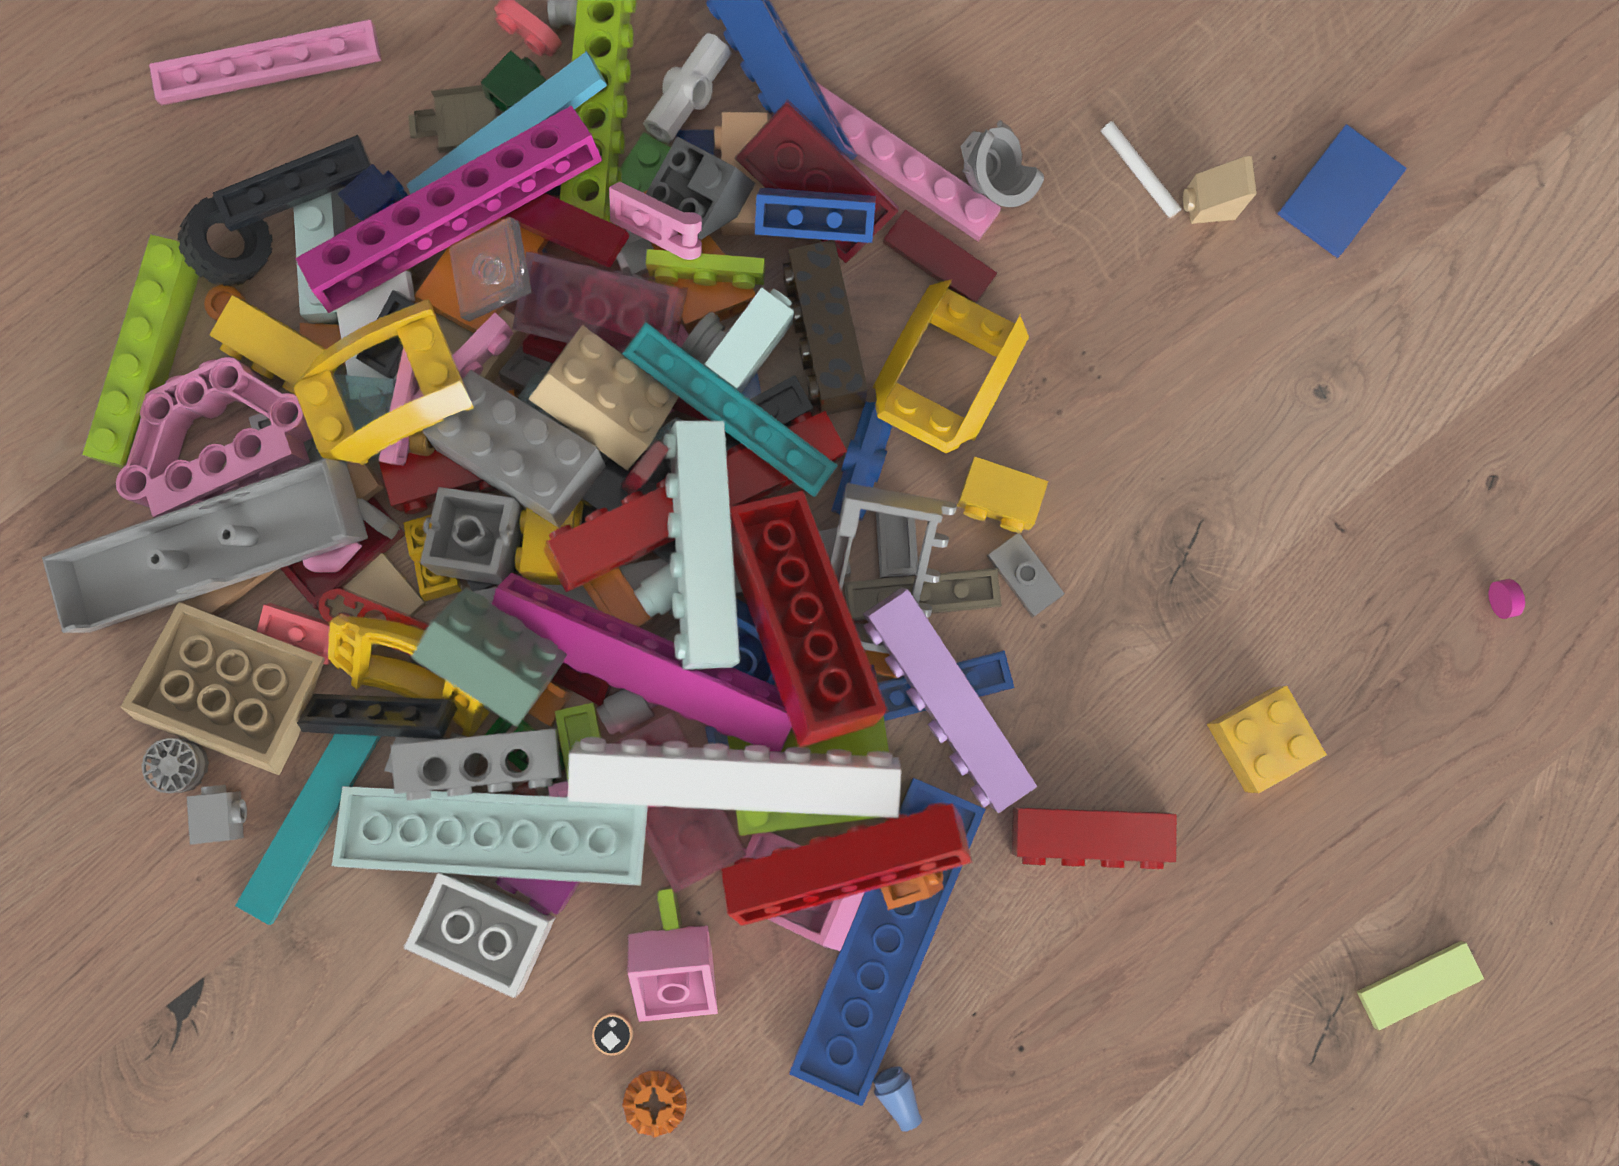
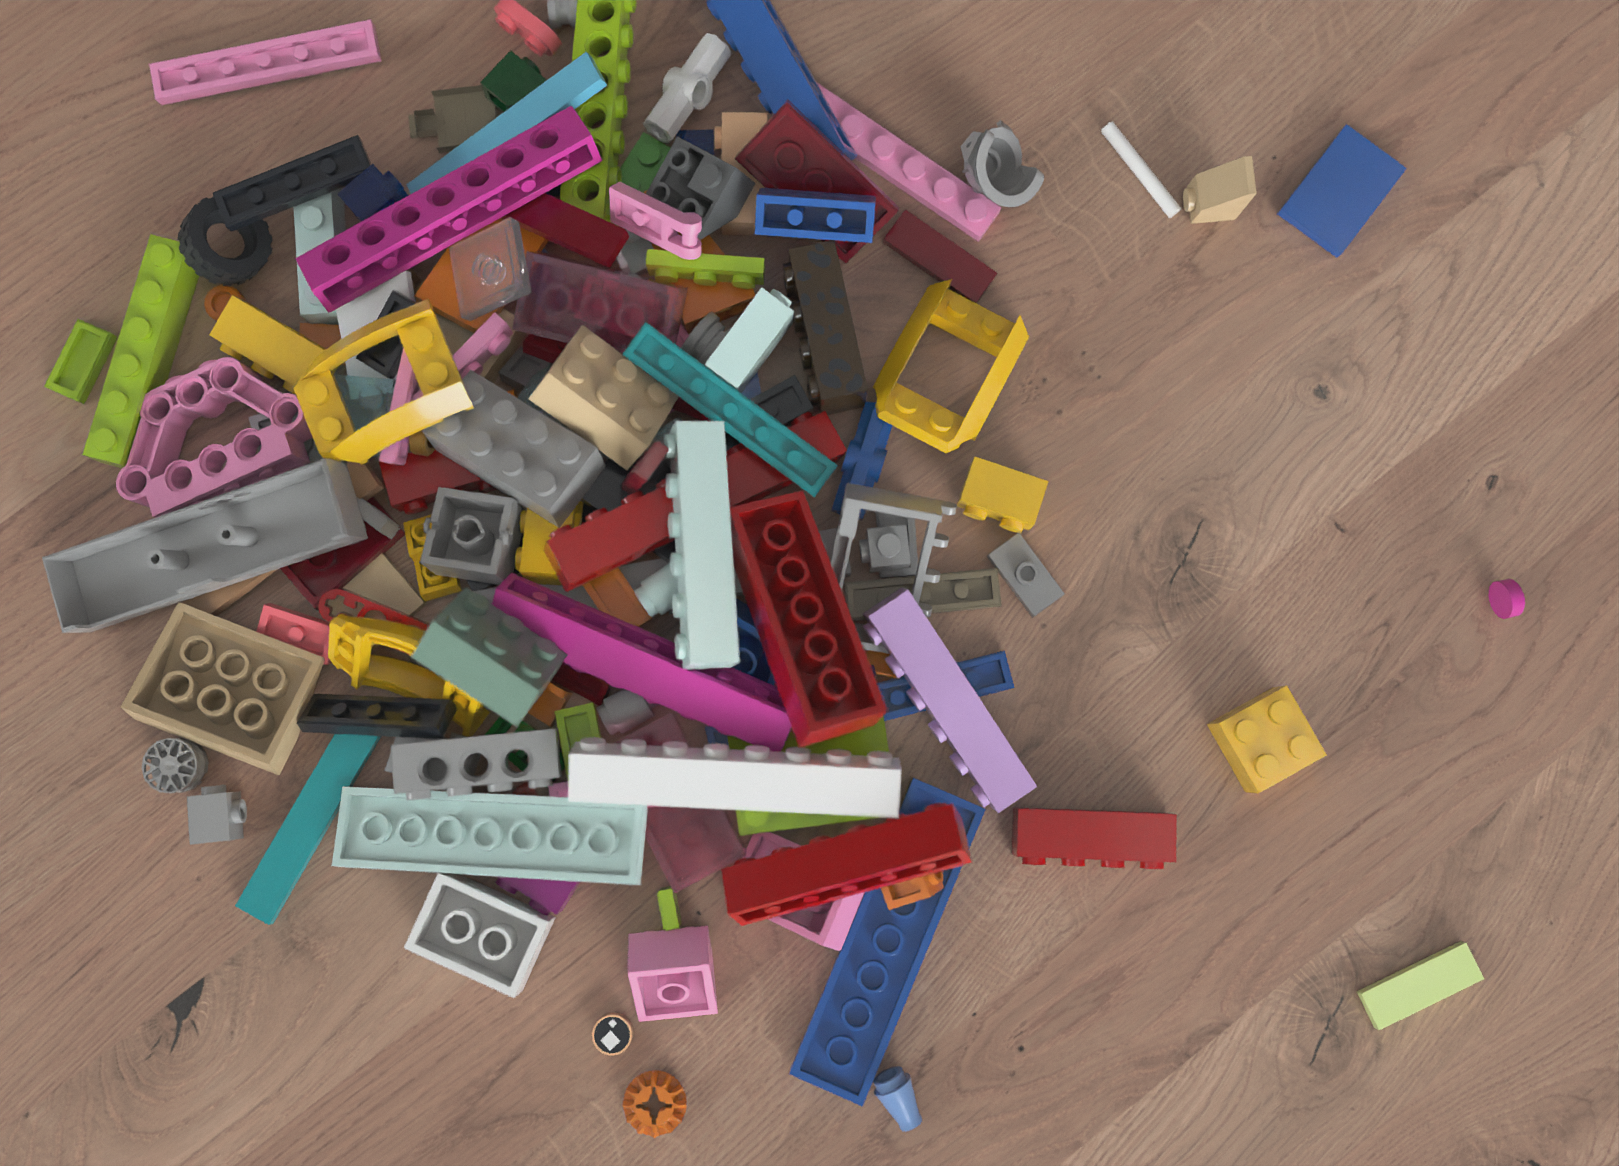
(80, 361): none -> lime tile
(332, 560): bright pink arm -> none
(885, 548): none -> light grey brick

